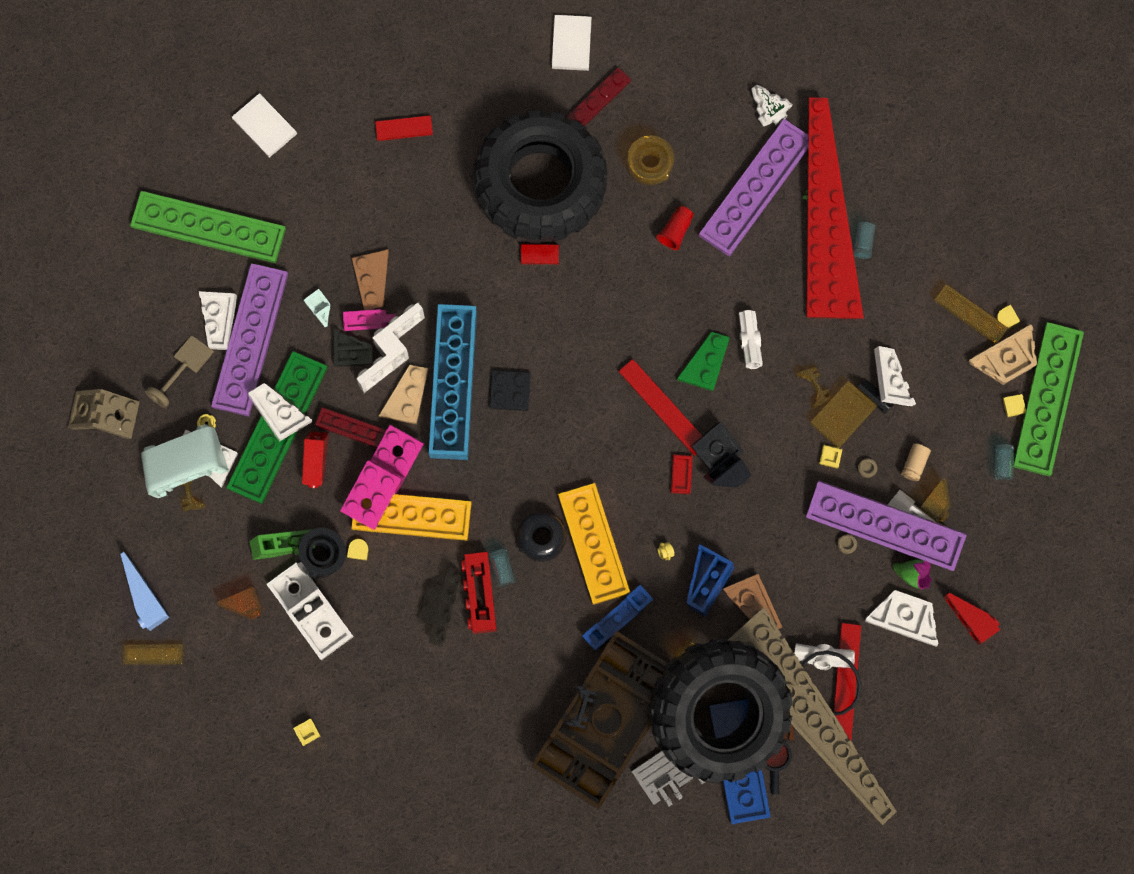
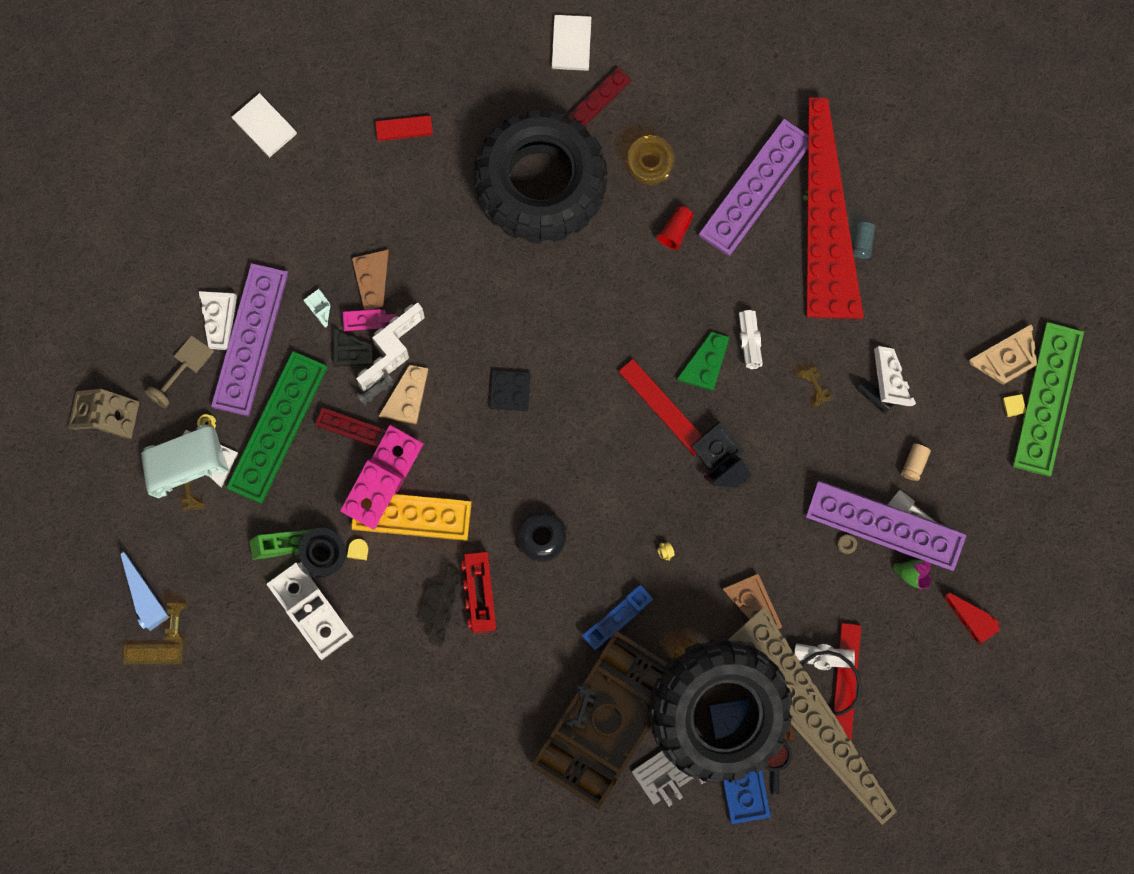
(173, 631): none -> clear yellow piece
(208, 227): bright green plate -> none
(243, 604): clear orange slope -> none
(278, 413): white wing -> none
(307, 732): light yellow plate -> none
(314, 458): red slope -> none
(382, 385): none -> dark grey piece
(453, 382): dark azure brick -> none
(502, 567): clear light blue piece -> none
(539, 254): red tile -> none
(594, 544): yellow plate -> none
(681, 474): red tile -> none
(708, 579): blue wedge -> none
(770, 106): white rock -> none
(830, 456): light yellow tile -> none
(843, 414): clear yellow plate -> none
(867, 468): dark tan tile -> none
(906, 616): white wing -> none
(937, 502): clear yellow slope -> none
(971, 314): clear yellow plate -> none
(1004, 462): clear light blue piece -> none
(1007, 316): light yellow tile -> none

